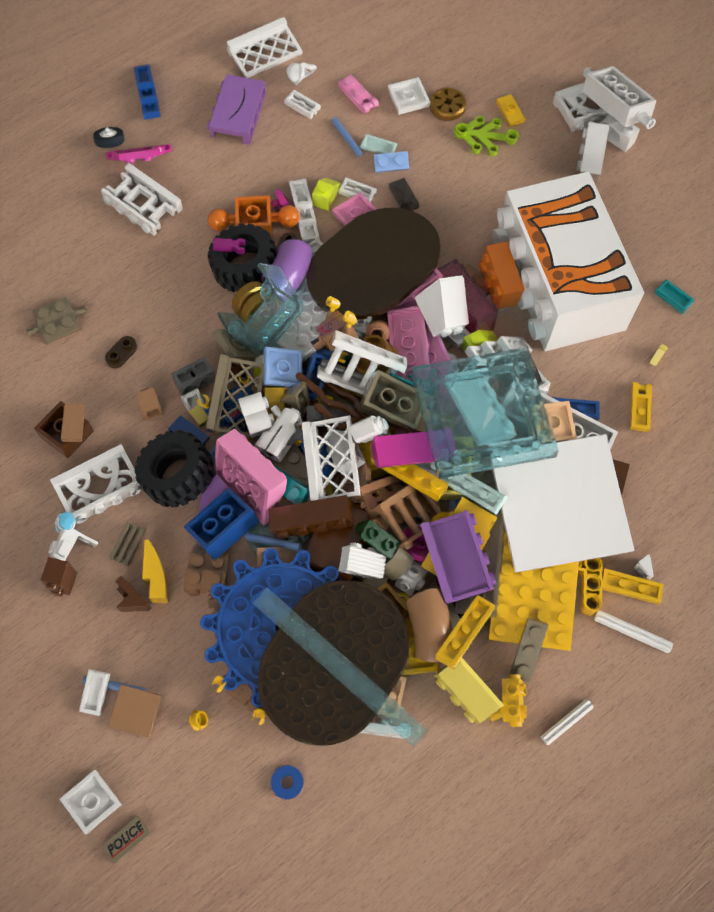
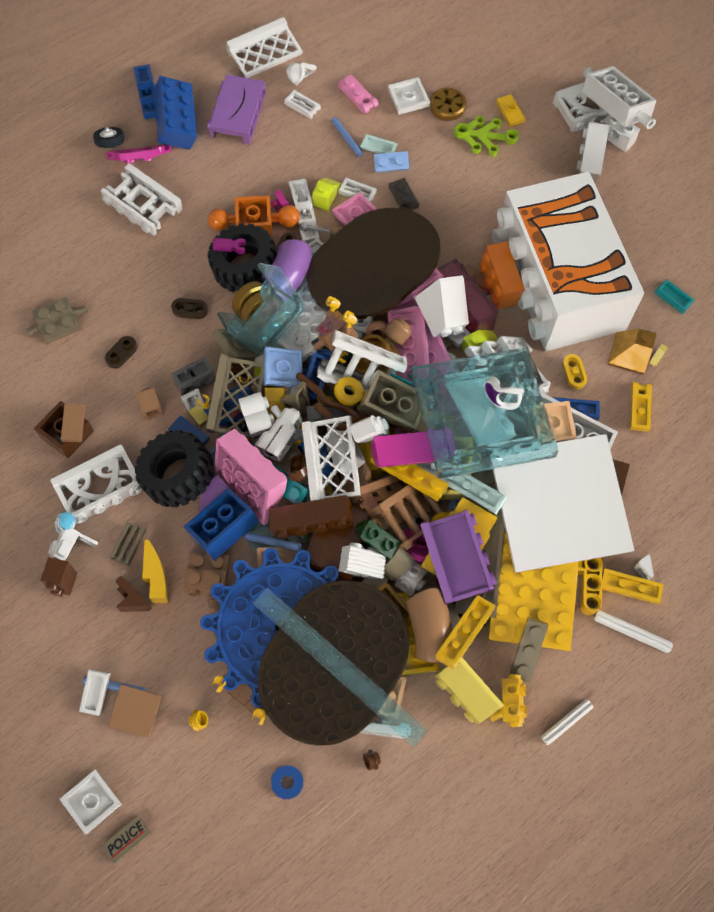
(175, 113): none -> blue brick
(190, 308): none -> dark brown plate
(297, 468): none -> reddish brown plate
(332, 231): none -> light grey hinge
(342, 397): none -> yellow piece
(371, 760): none -> reddish brown plate
(397, 331): none -> medium nougat head
(493, 390): none -> white piece
(574, 373): none -> yellow plate
(632, 350): none -> pearl gold slope

